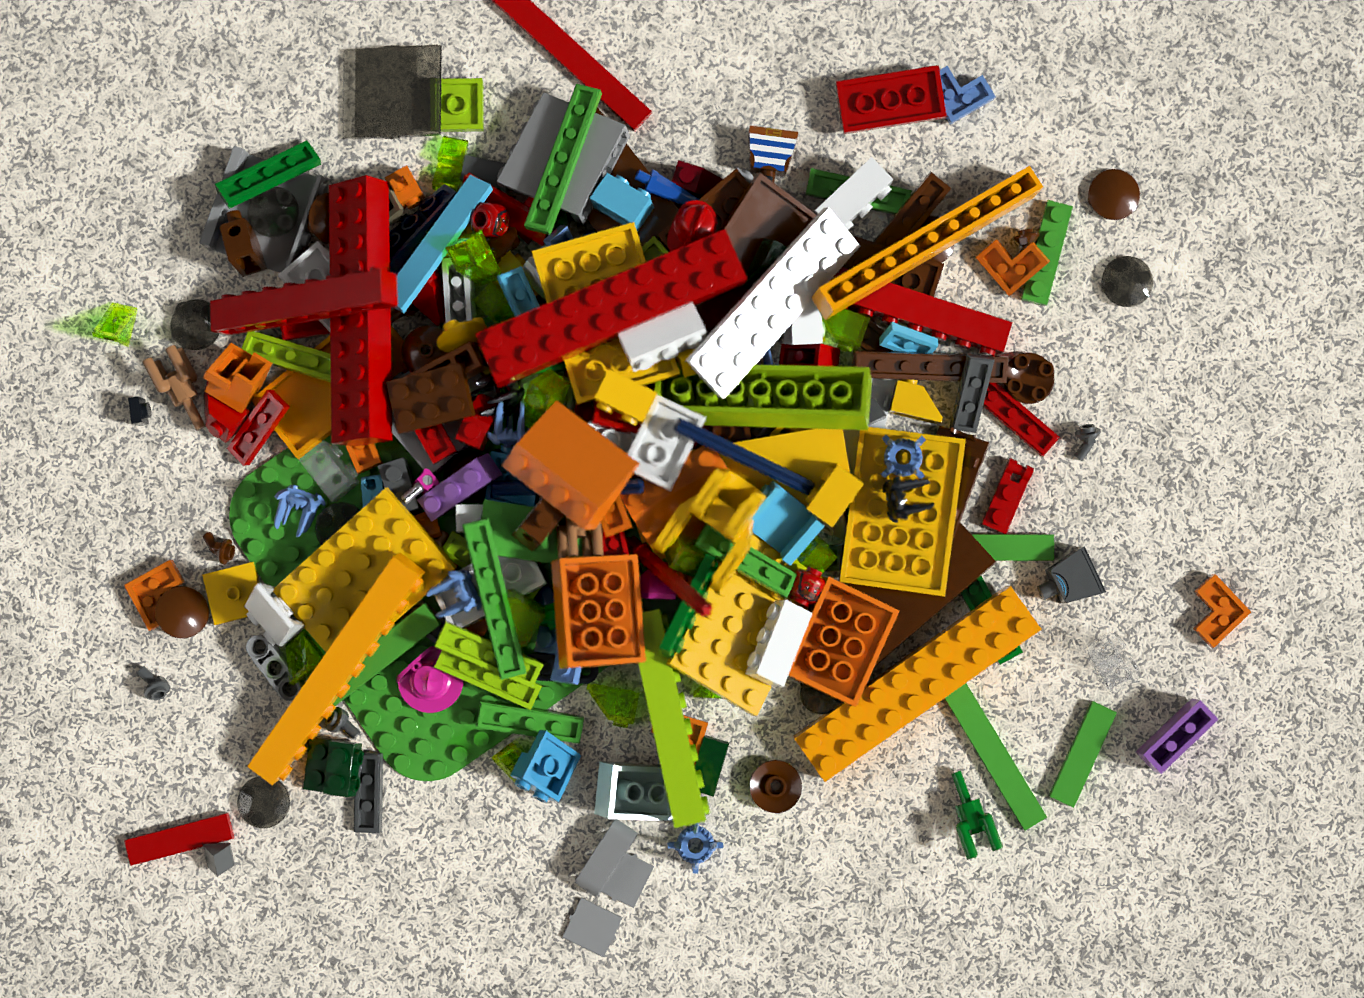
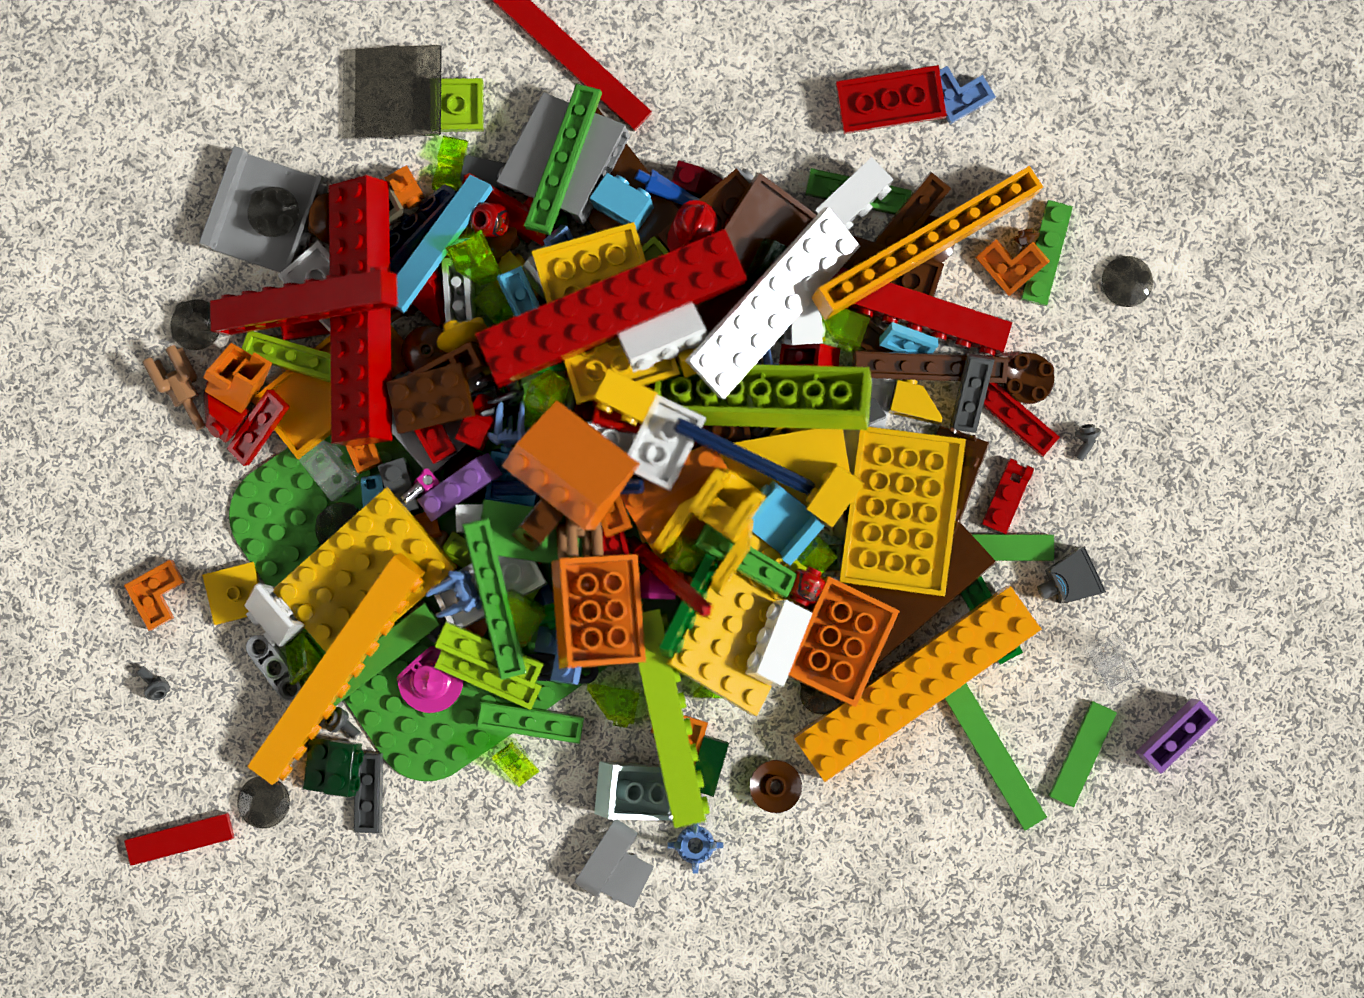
(116, 325): clear neon green slope -> none
(139, 411): black plate -> none
(181, 612): reddish brown dish -> none
(219, 857): dark grey slope -> none
(224, 550): reddish brown plate -> none
(242, 244): reddish brown torso -> none
(268, 174): green plate -> none
(295, 497): medium blue piece -> none
(546, 767): dark azure plate -> none
(592, 927): light grey piece -> none
(770, 151): torso -> none
(895, 498): black piece -> none
(899, 469): medium blue piece -> none
(973, 820): green plant -> none
(1114, 194): reddish brown dish -> none
(1225, 613): orange plate -> none

